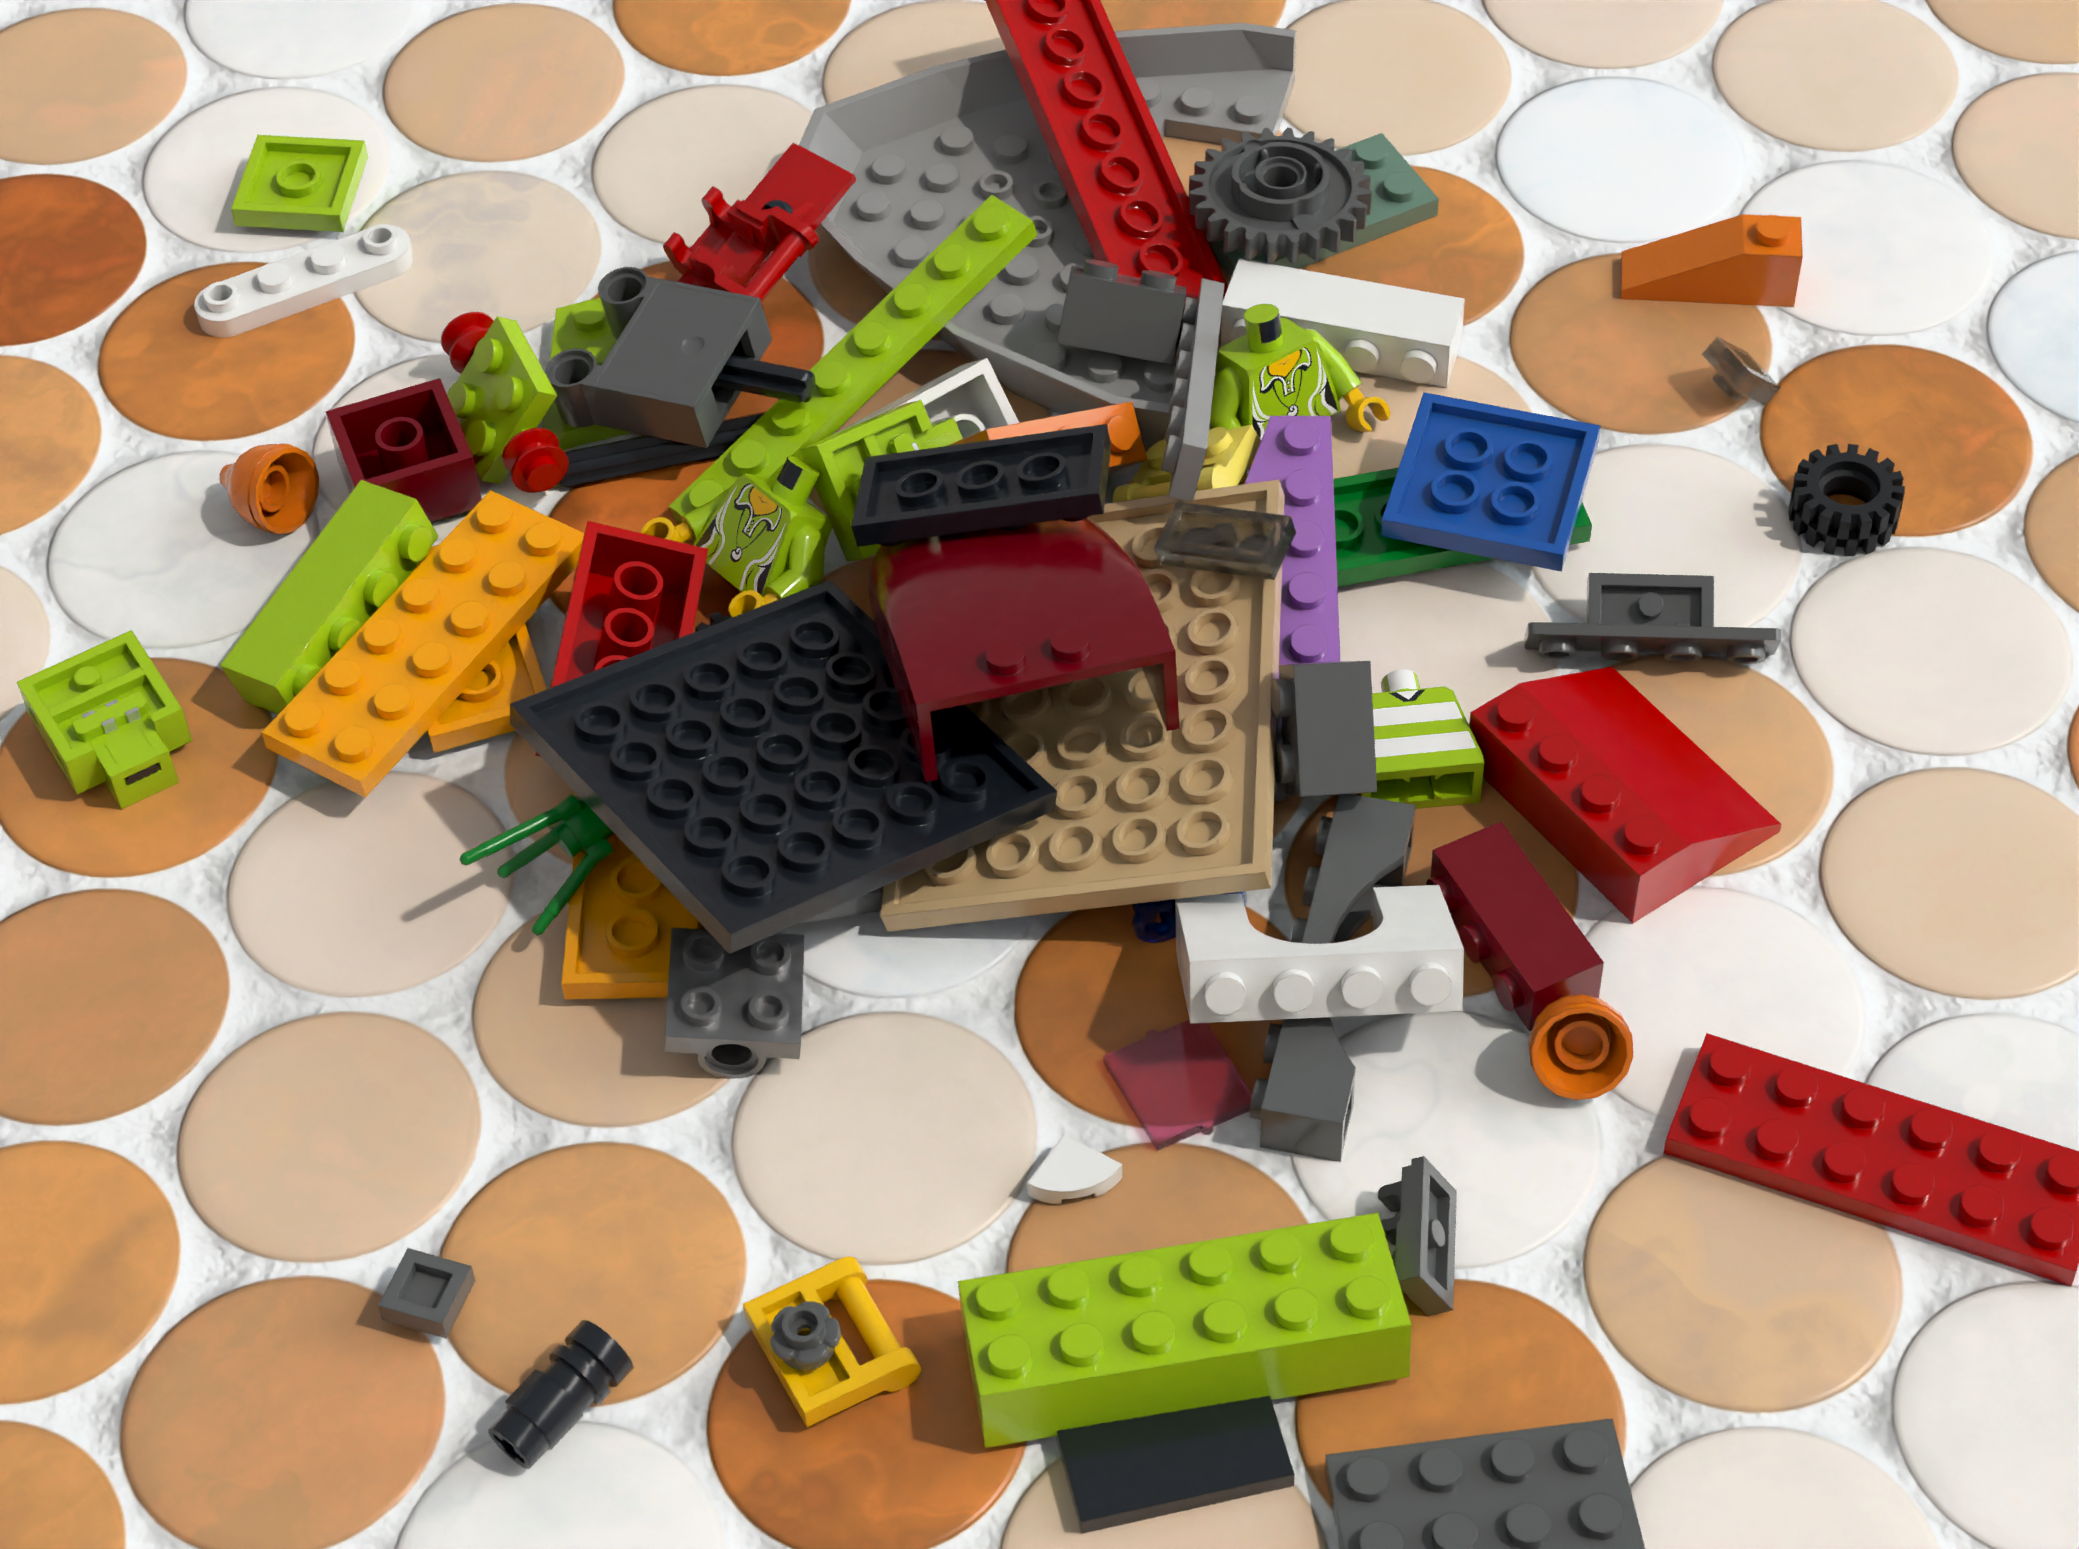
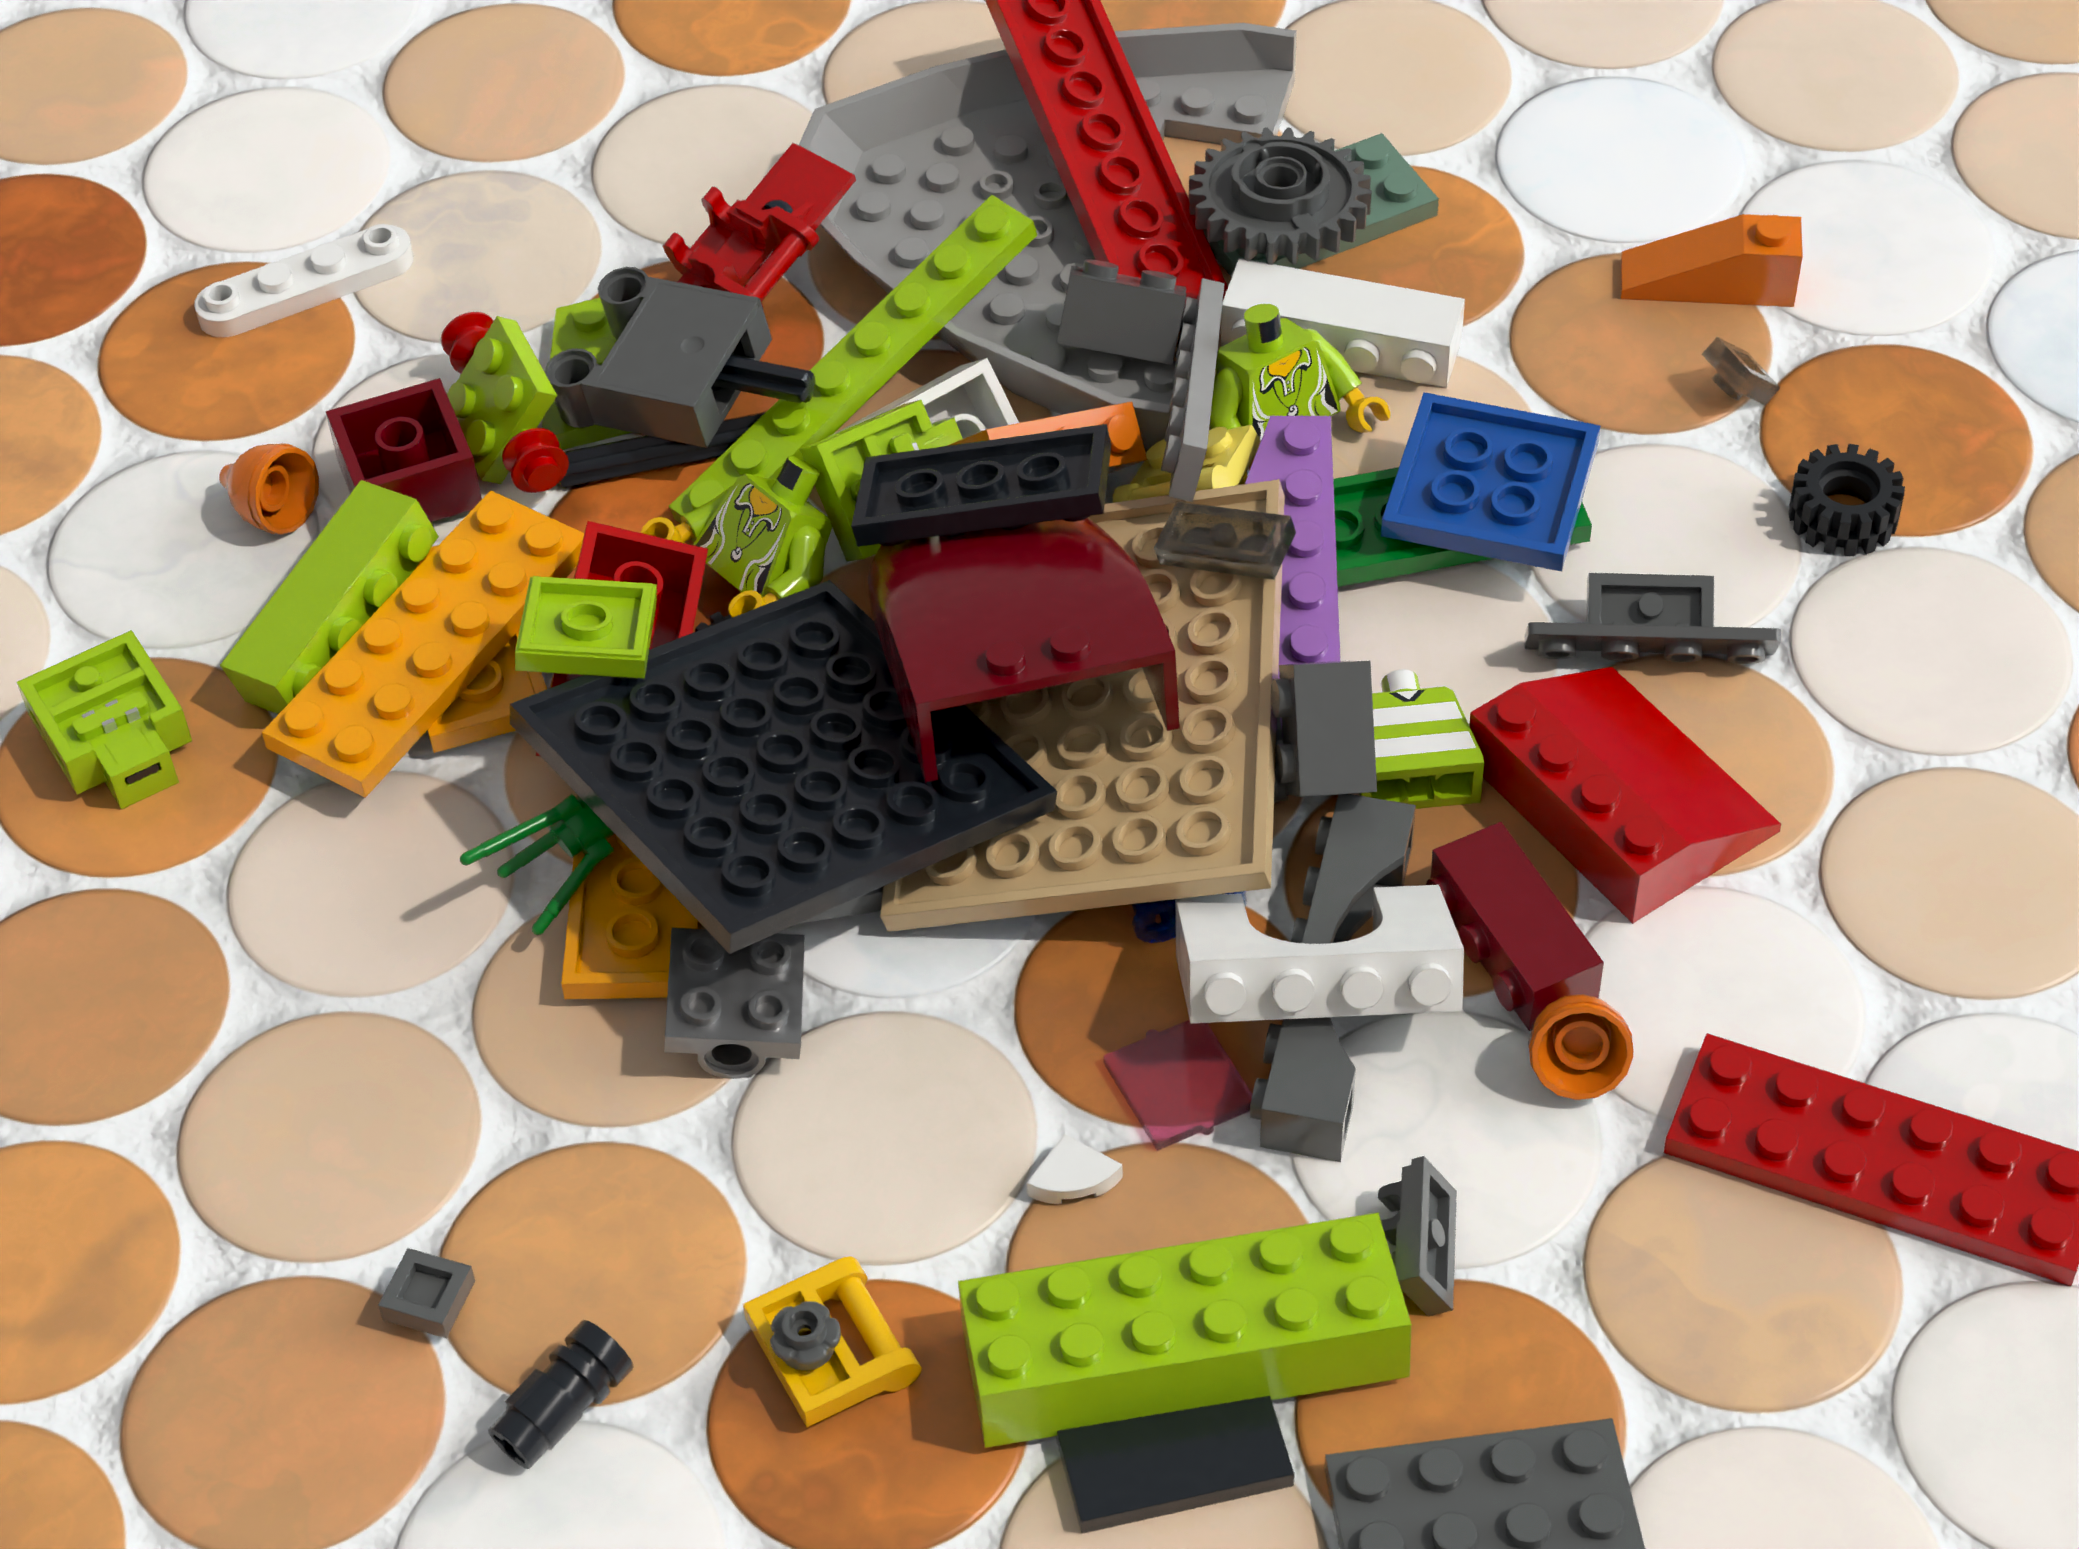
(299, 183): lime plate -> none
(586, 627): none -> lime tile

